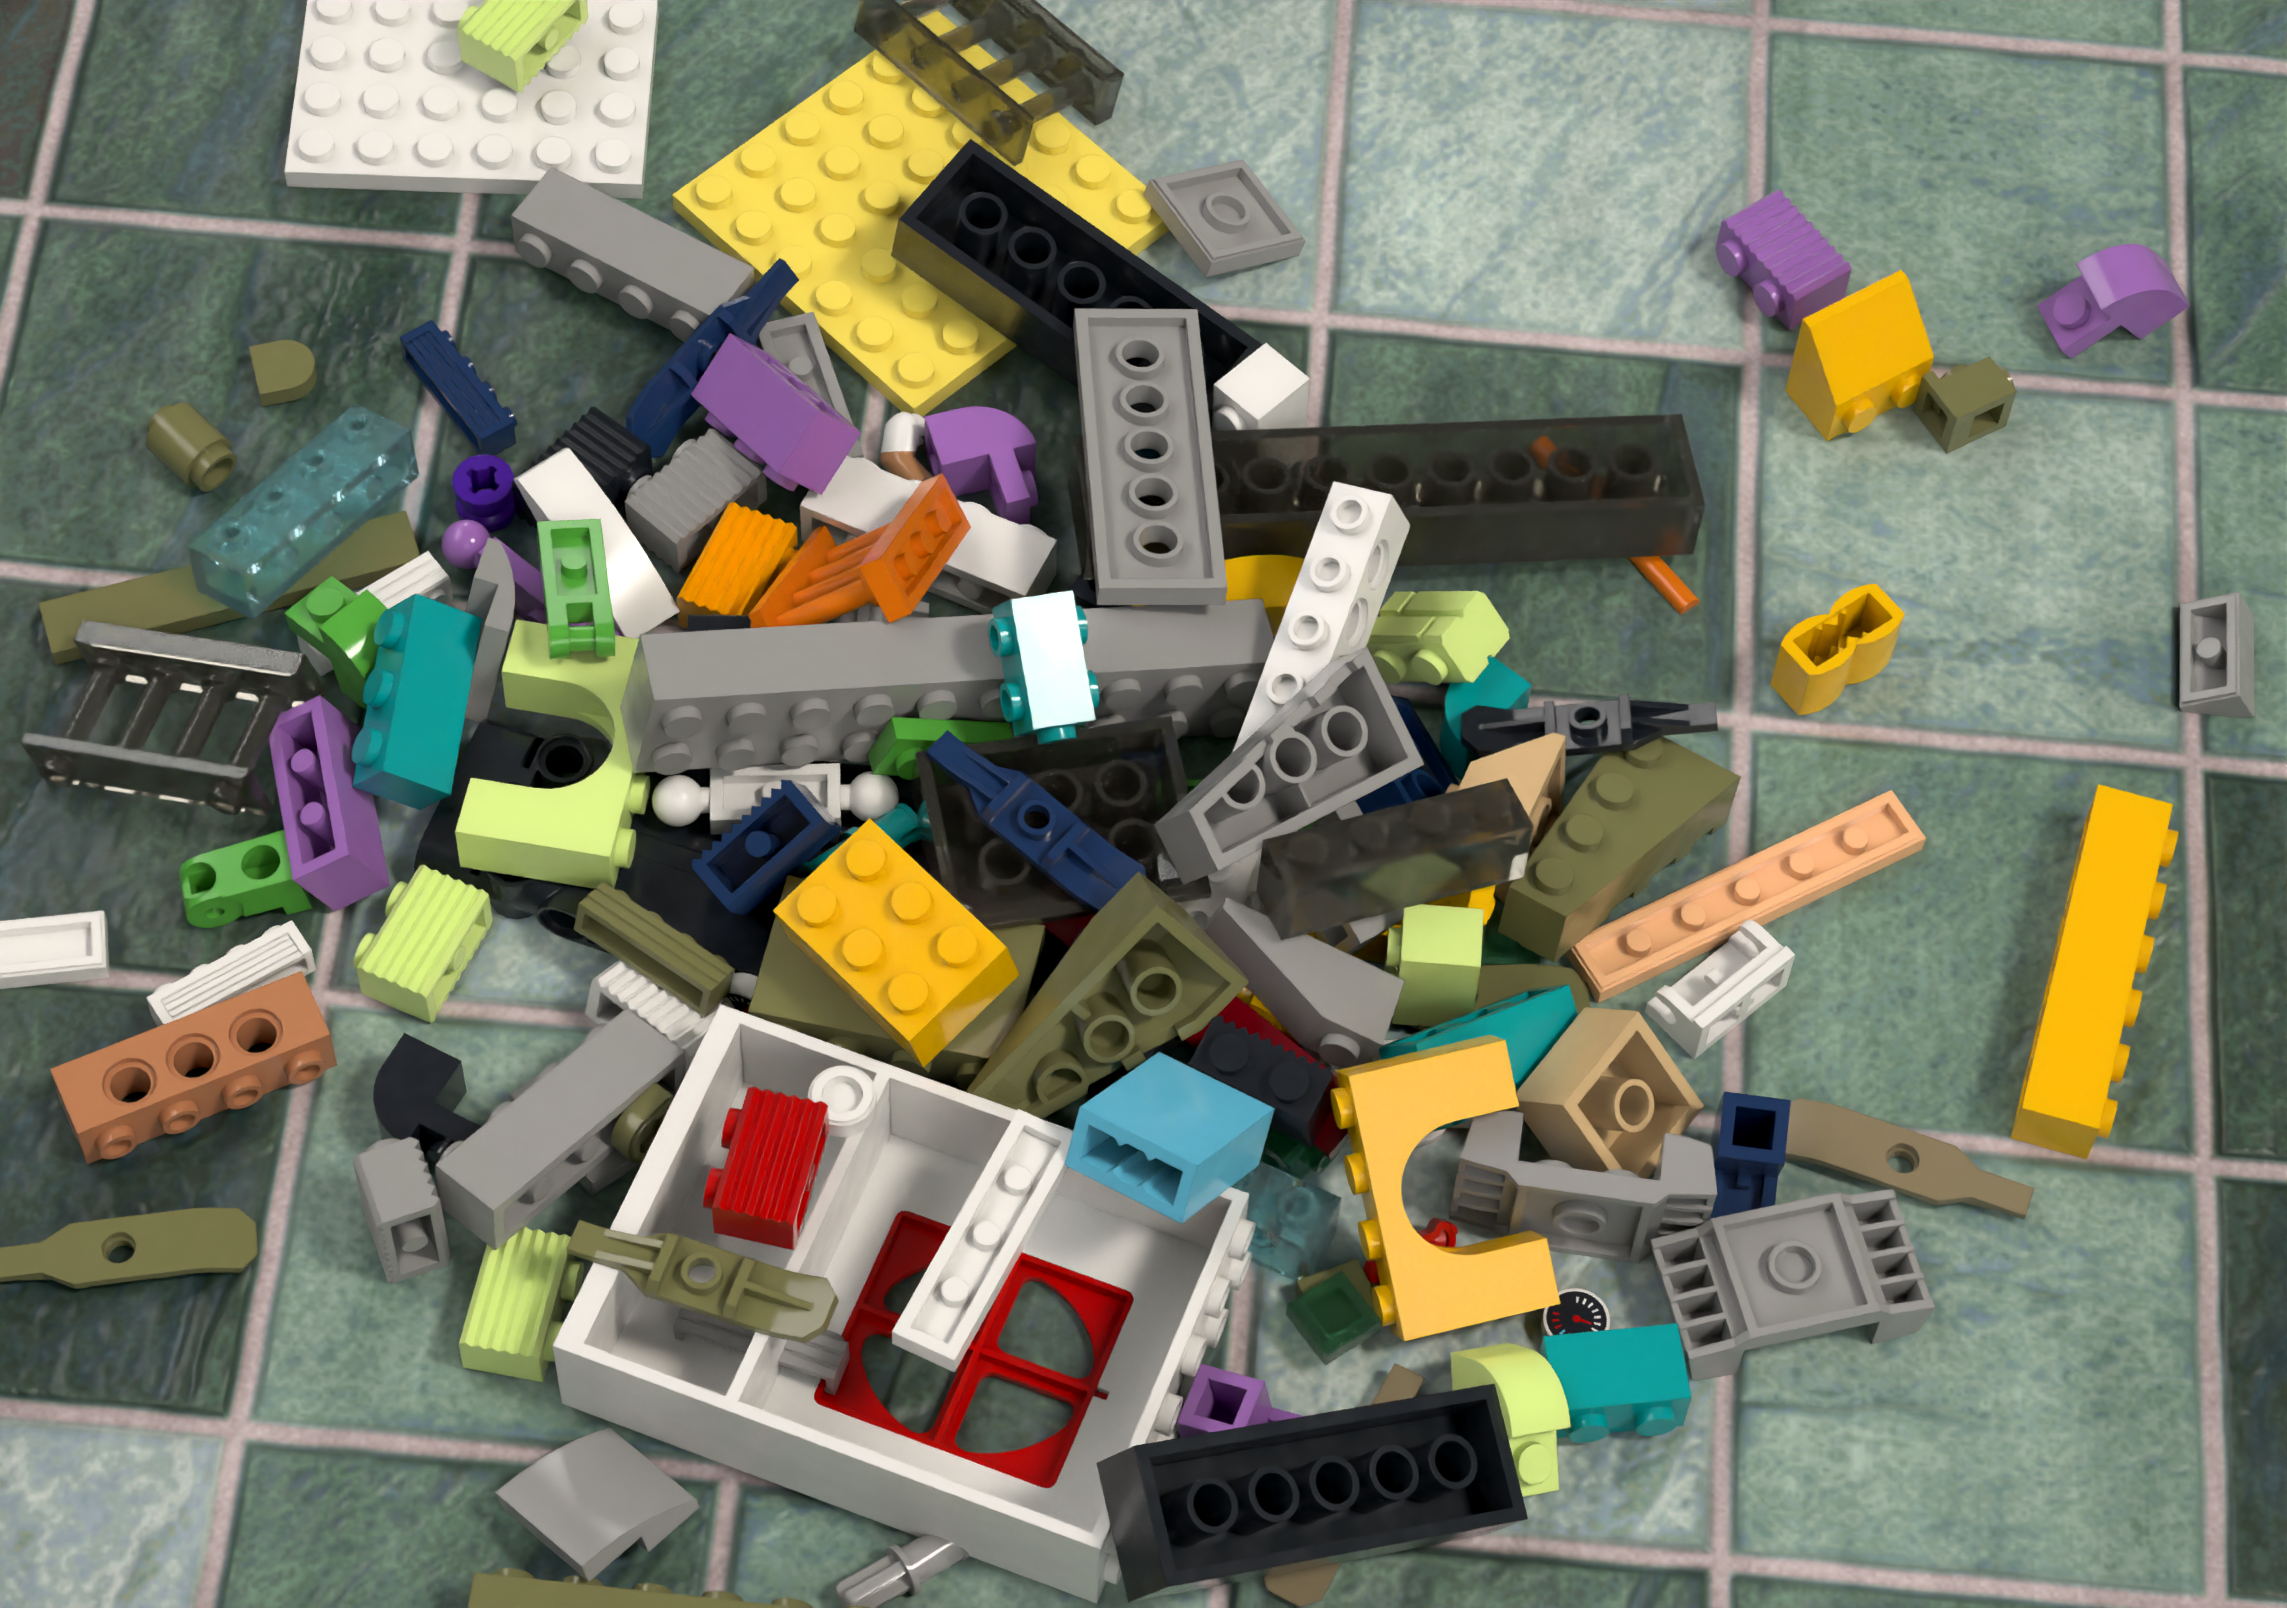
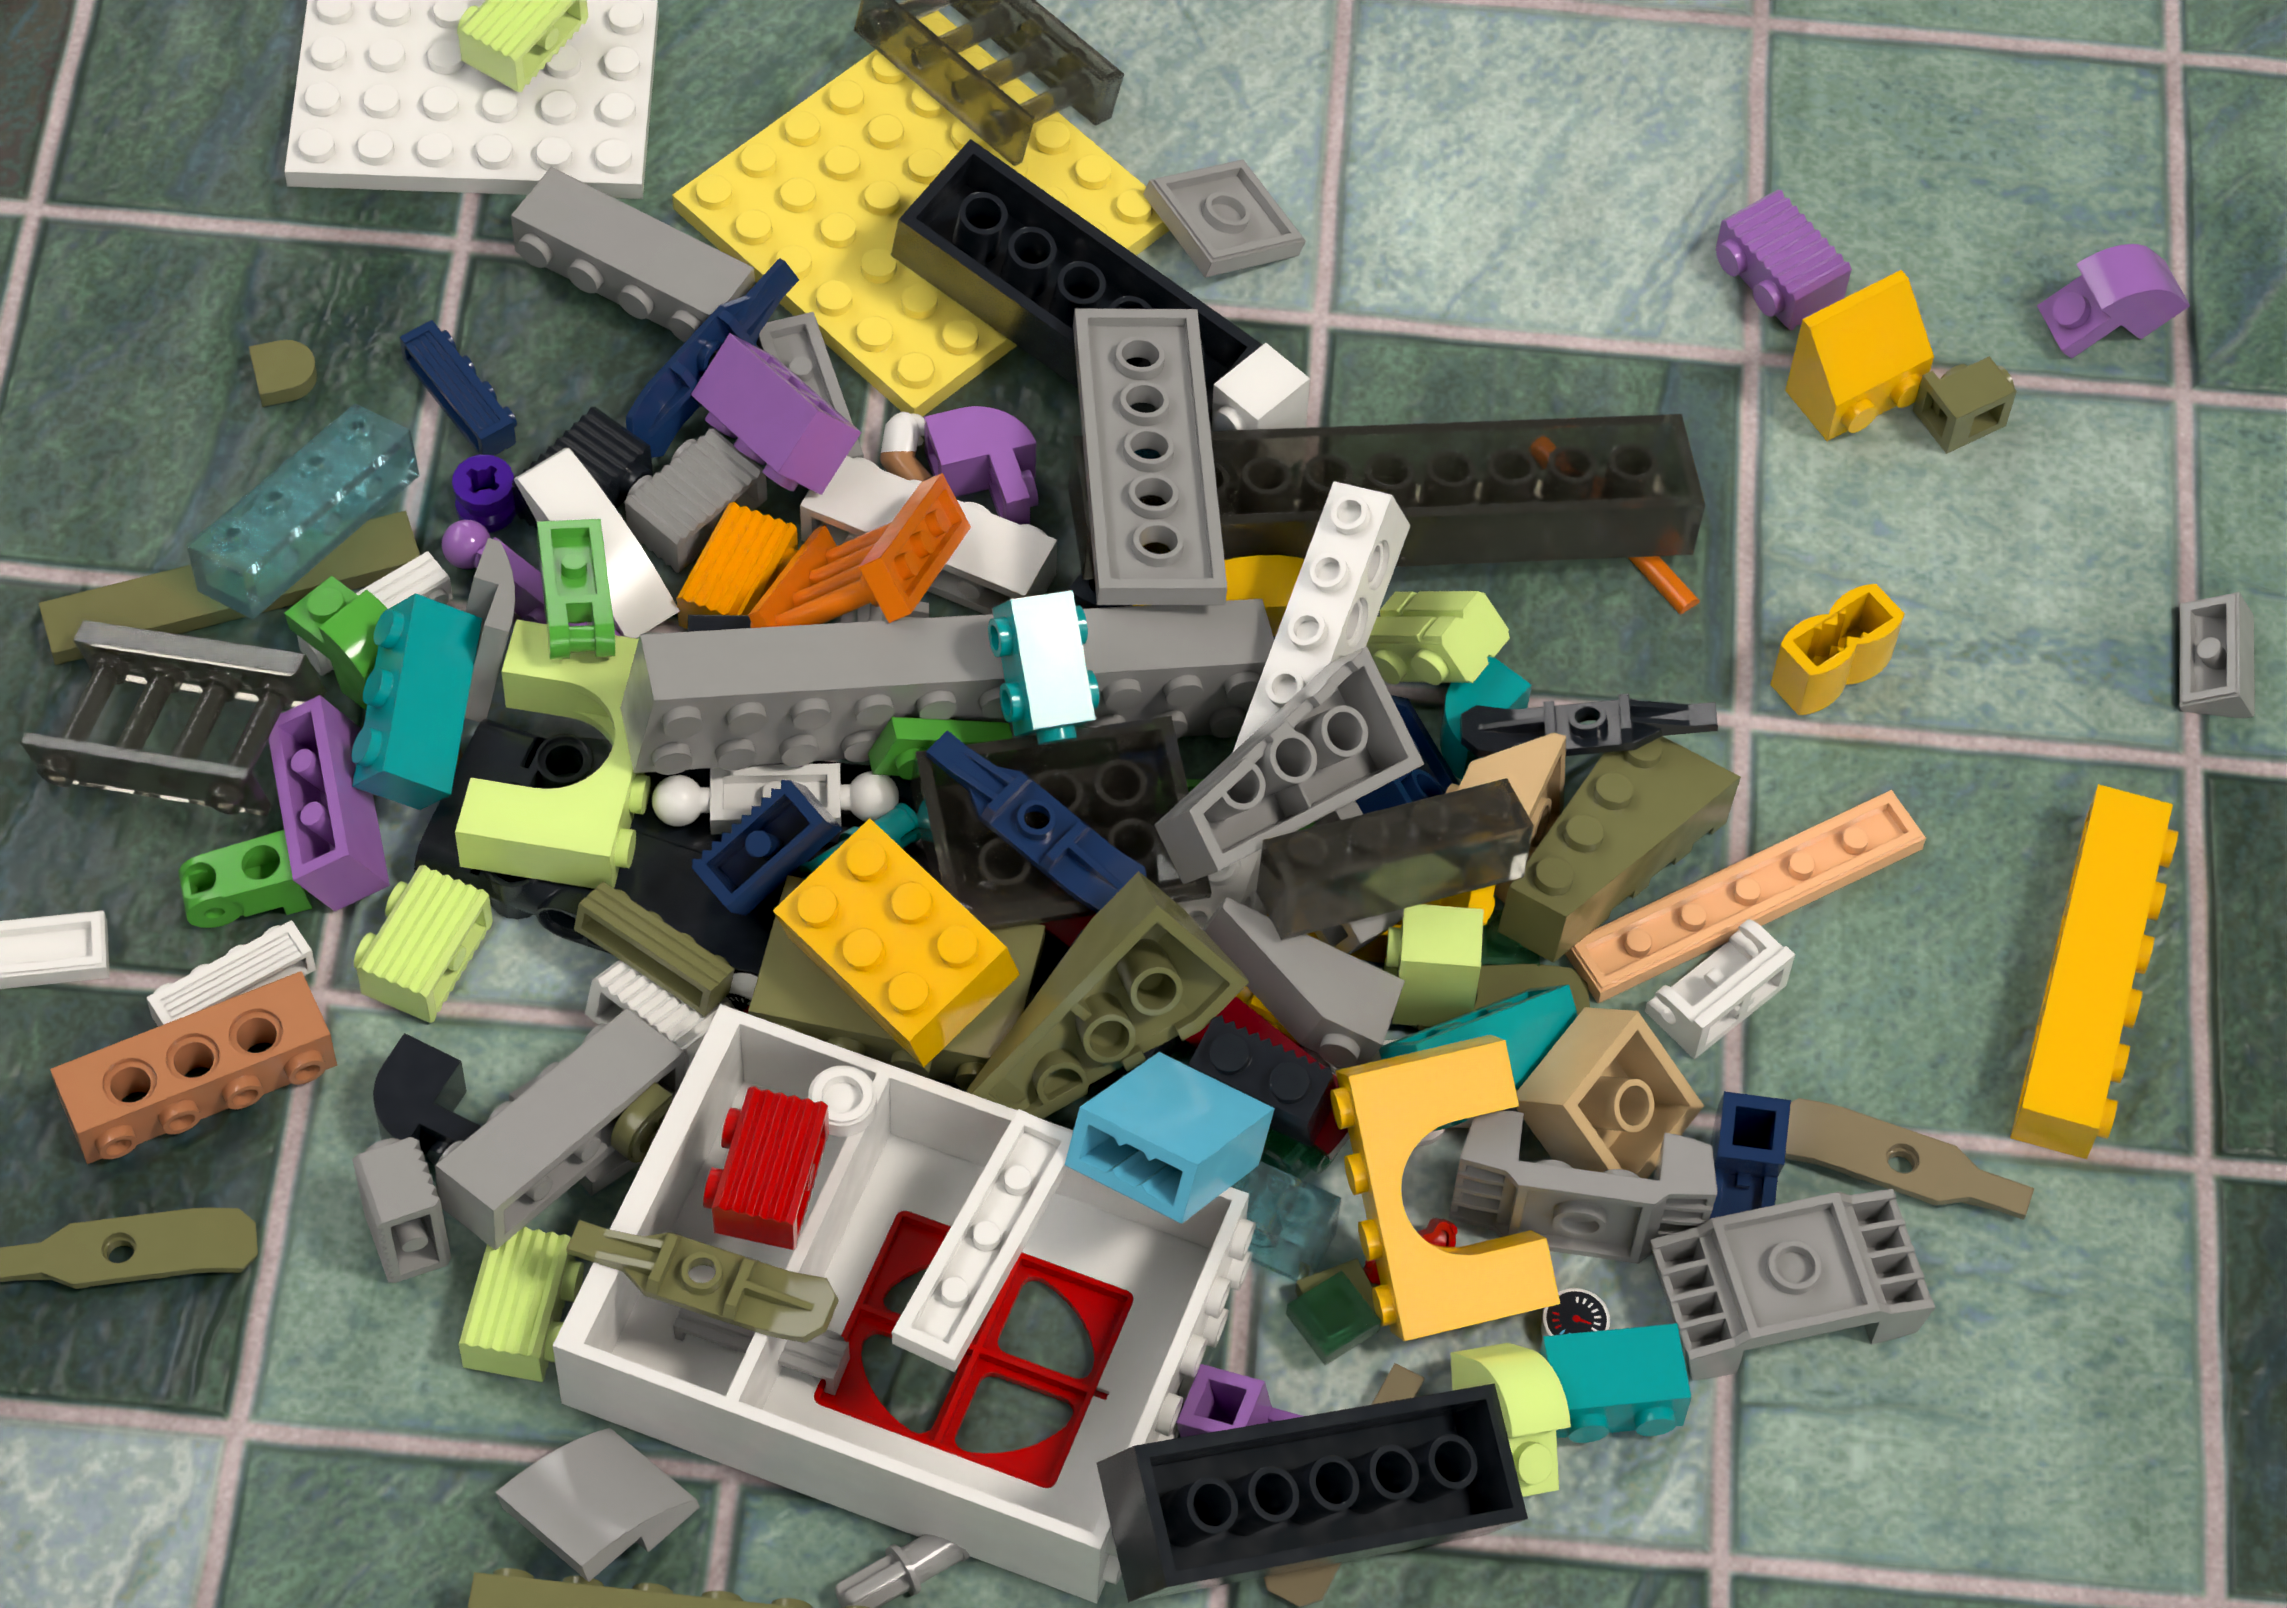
(190, 446): olive brick -> none

